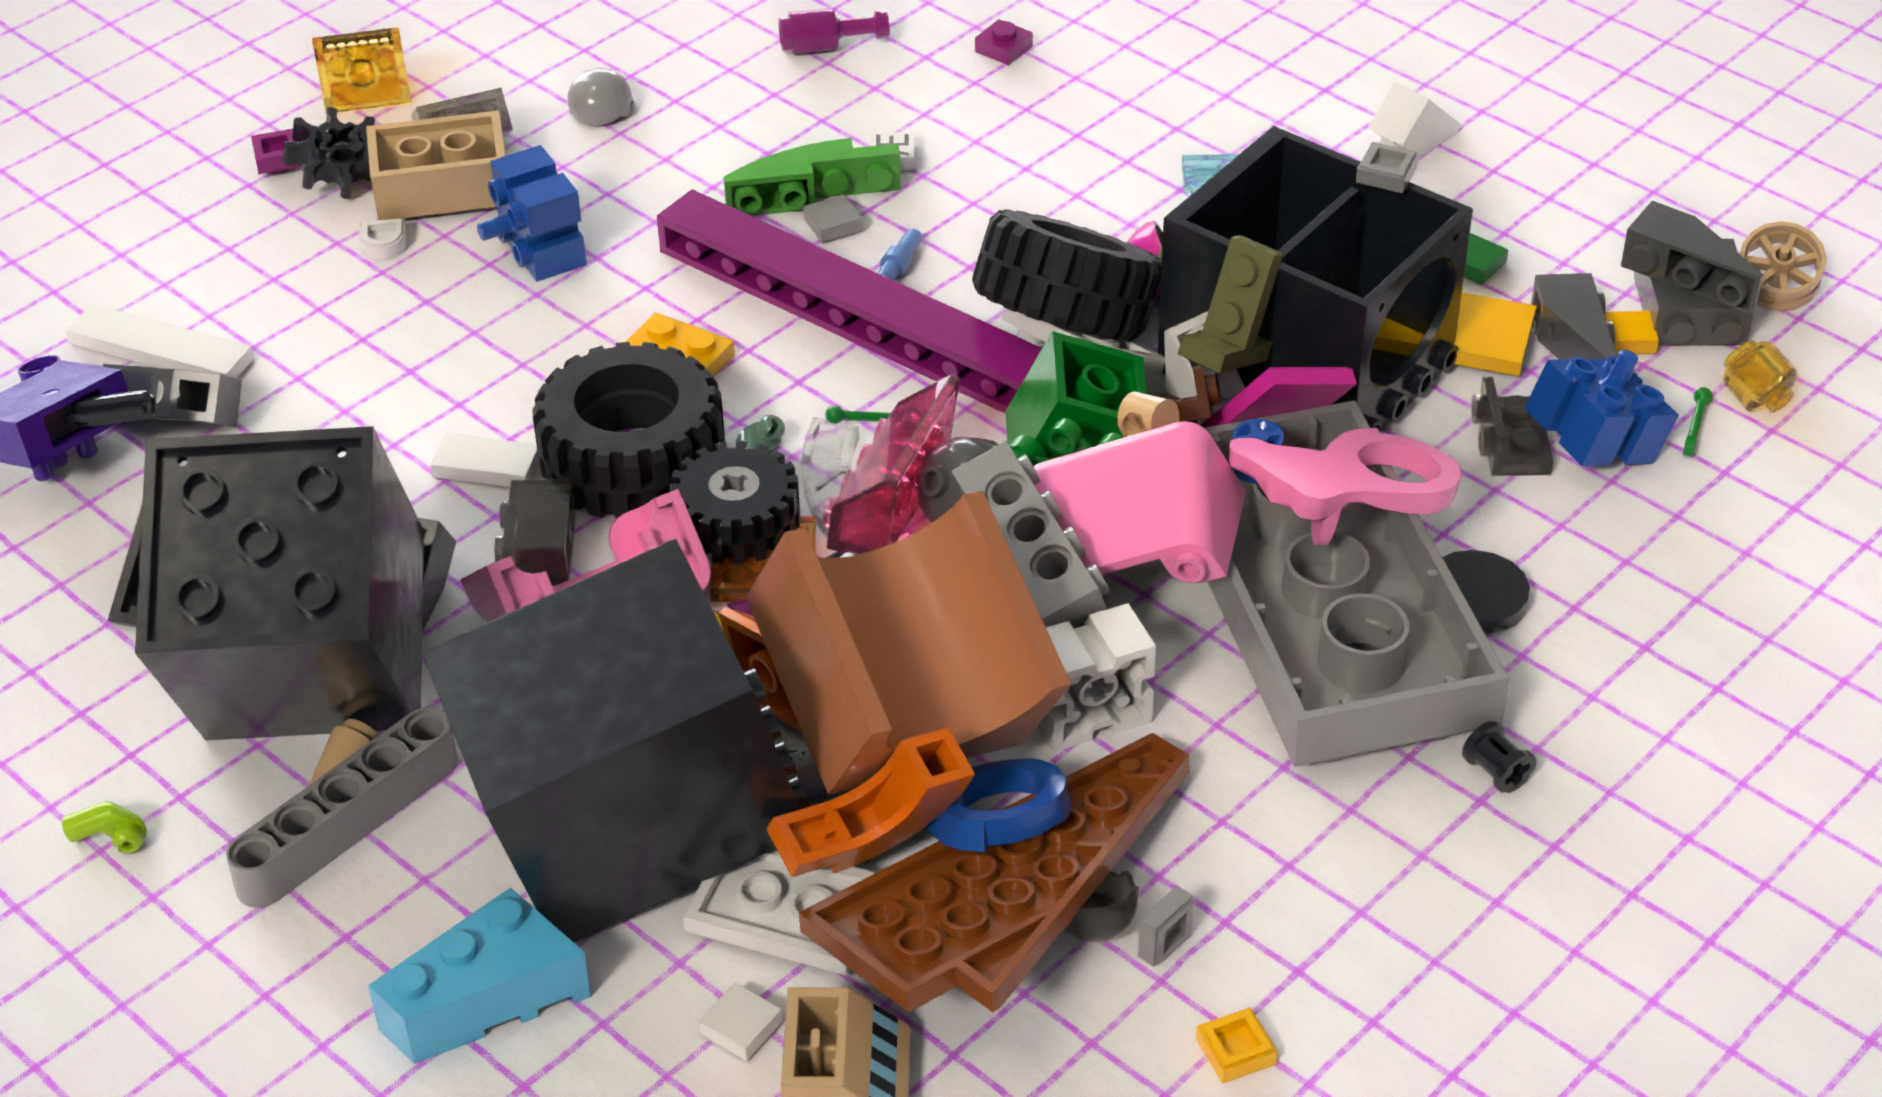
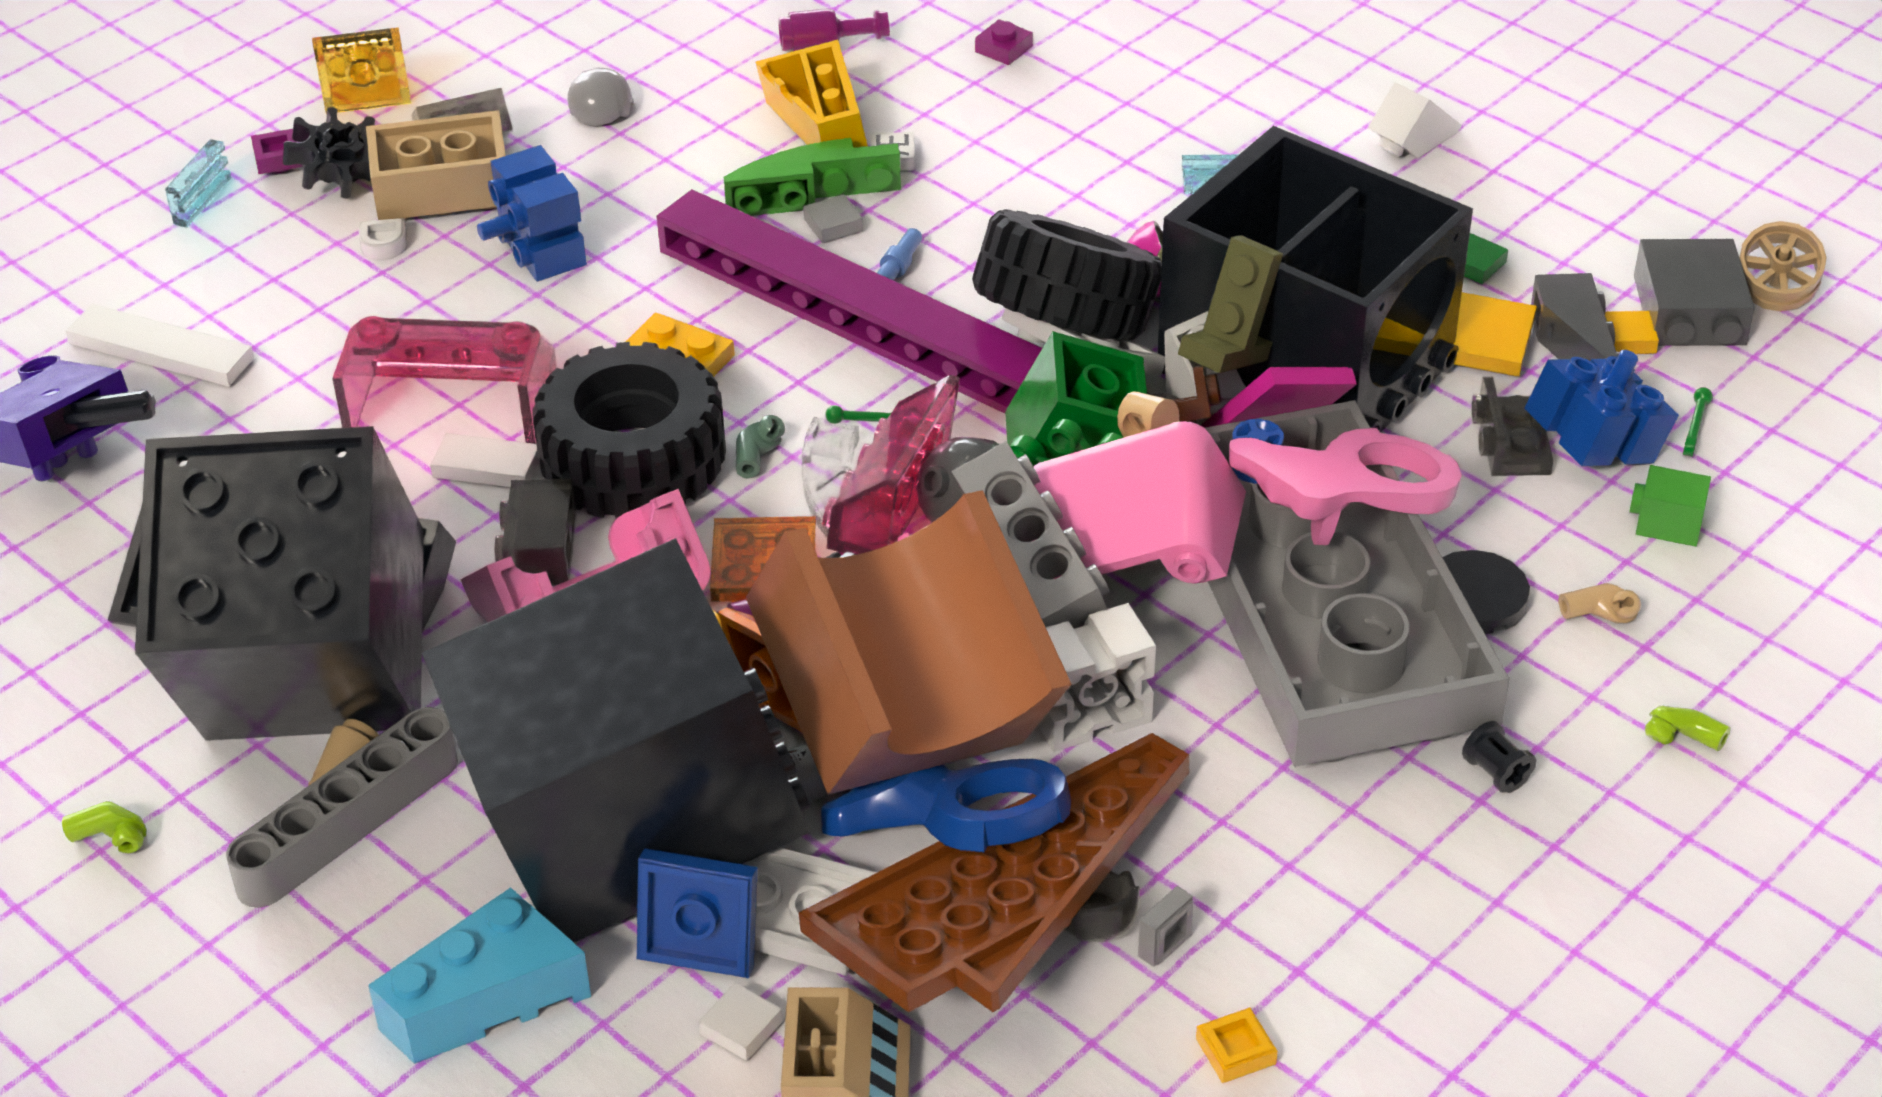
(187, 394): dark grey slope -> none
(198, 183): none -> clear light blue tile
(441, 351): none -> clear pink windscreen
(696, 913): none -> blue tile
(739, 499): black wheel -> none
(813, 94): none -> yellow wedge
(888, 808): orange arch -> none
(1387, 167): light grey tile -> none
(1603, 601): none -> tan arm
(1670, 505): none -> bright green brick
(1690, 722): none -> lime arm
(1691, 257): dark grey slope -> none
(1759, 376): clear yellow head -> none

